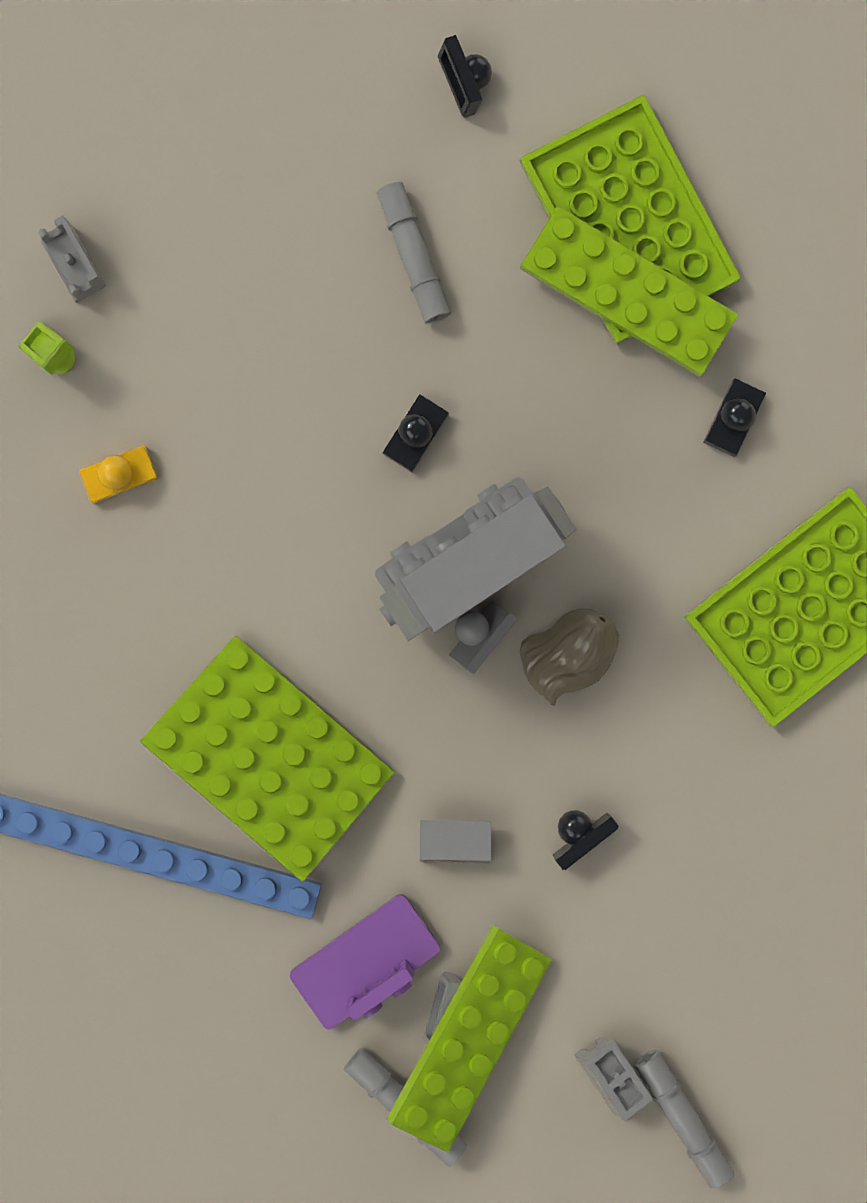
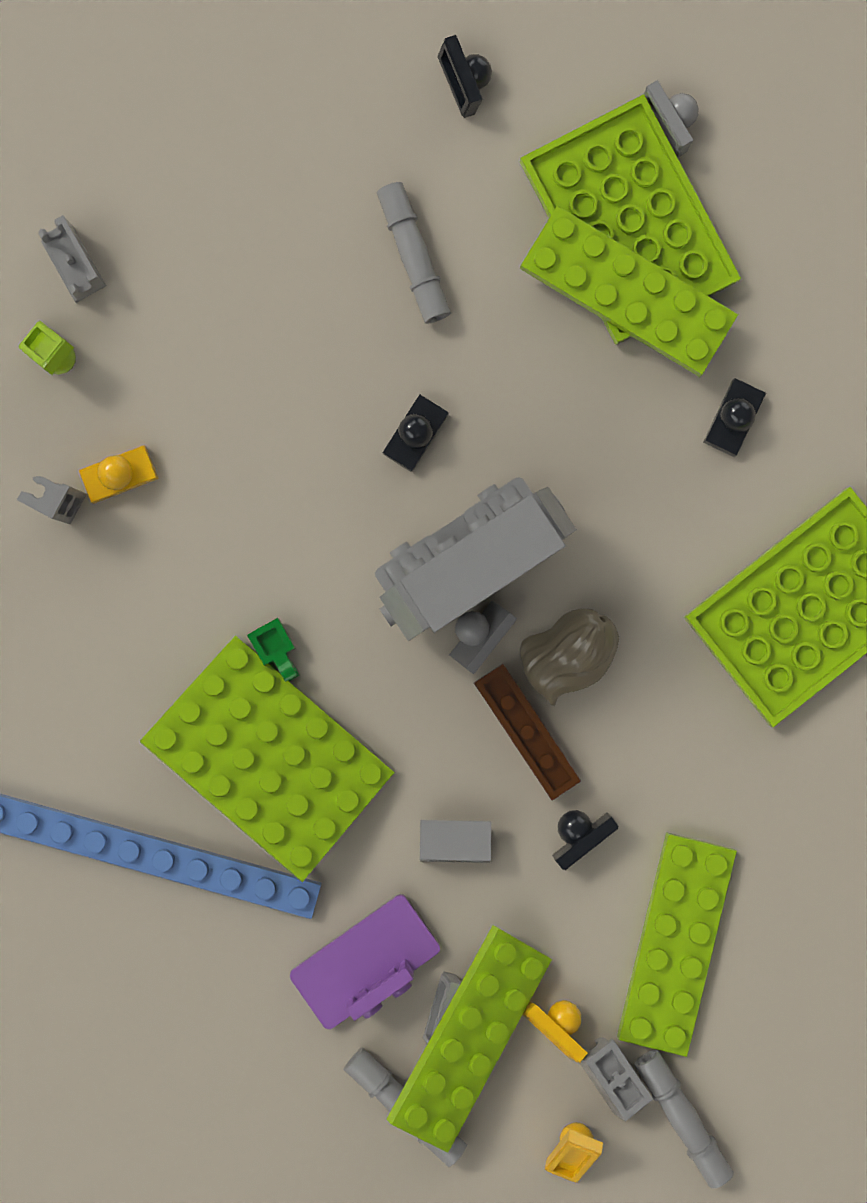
(58, 502): none -> light grey hinge
(273, 645): none -> green plate
(527, 732): none -> reddish brown plate
(557, 1025): none -> yellow tile
(574, 1152): none -> yellow tile
(673, 115): none -> light grey tile
(676, 944): none -> lime plate

